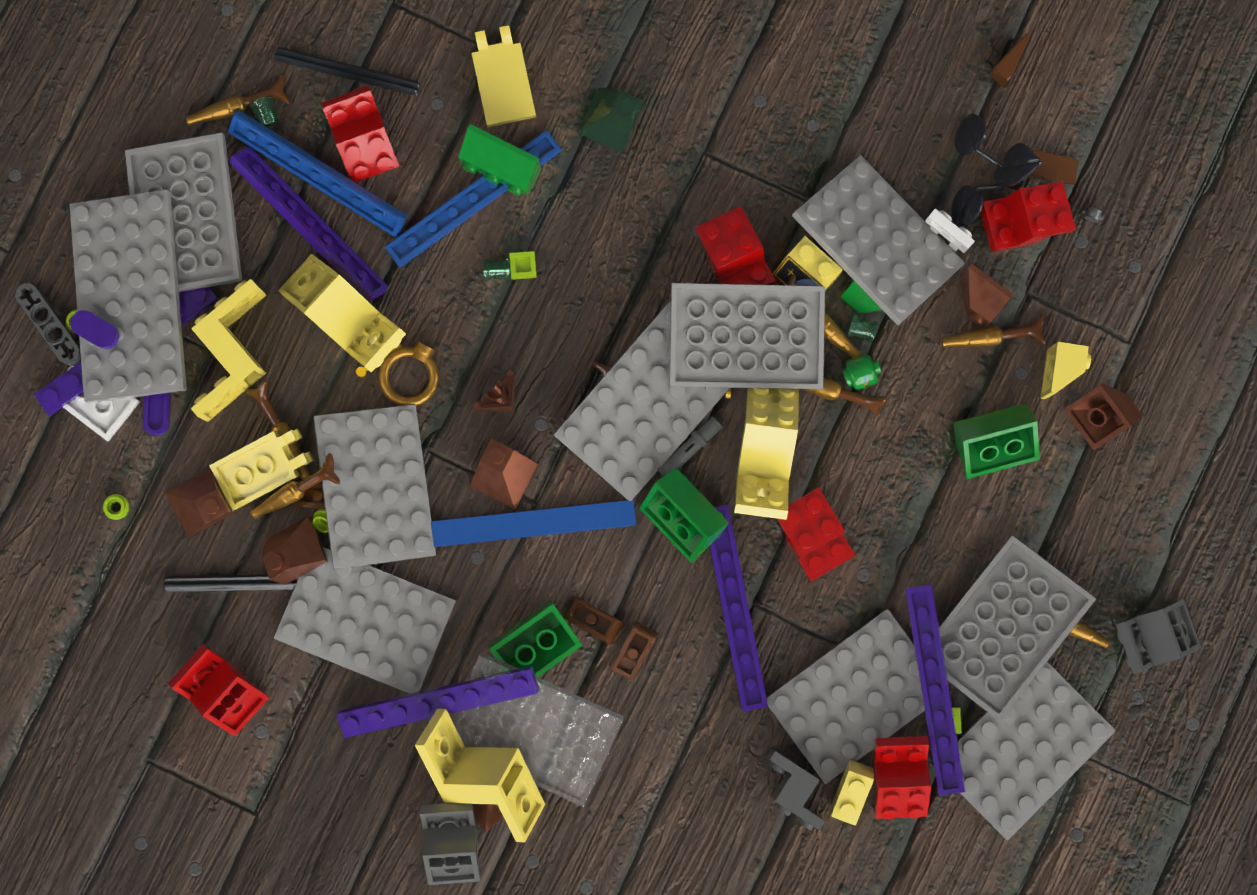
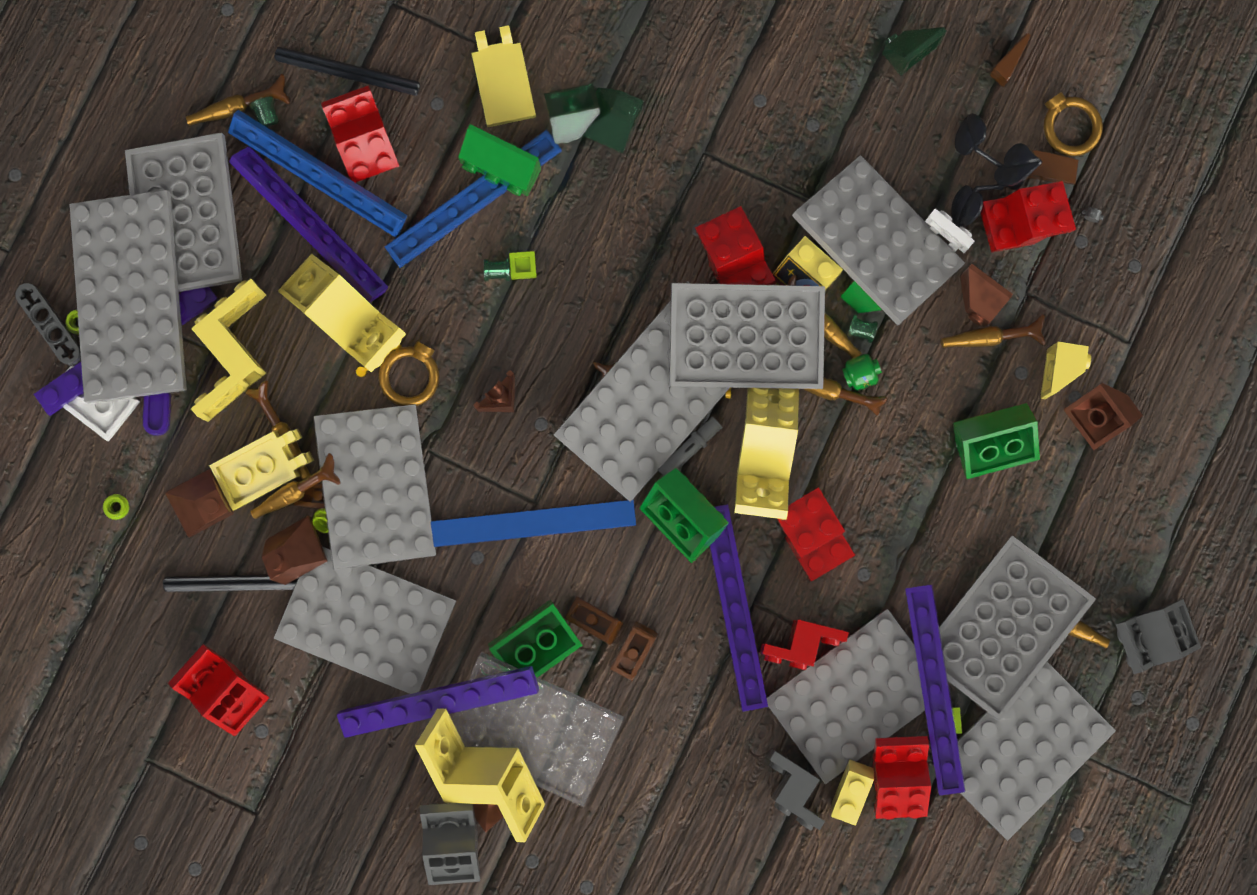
(94, 329): dark purple tile -> none
(503, 474): copper slope -> none
(571, 112): none -> clear green slope
(803, 644): none -> red bracket
(911, 47): none -> clear green slope
(1055, 106): none -> pearl gold piece

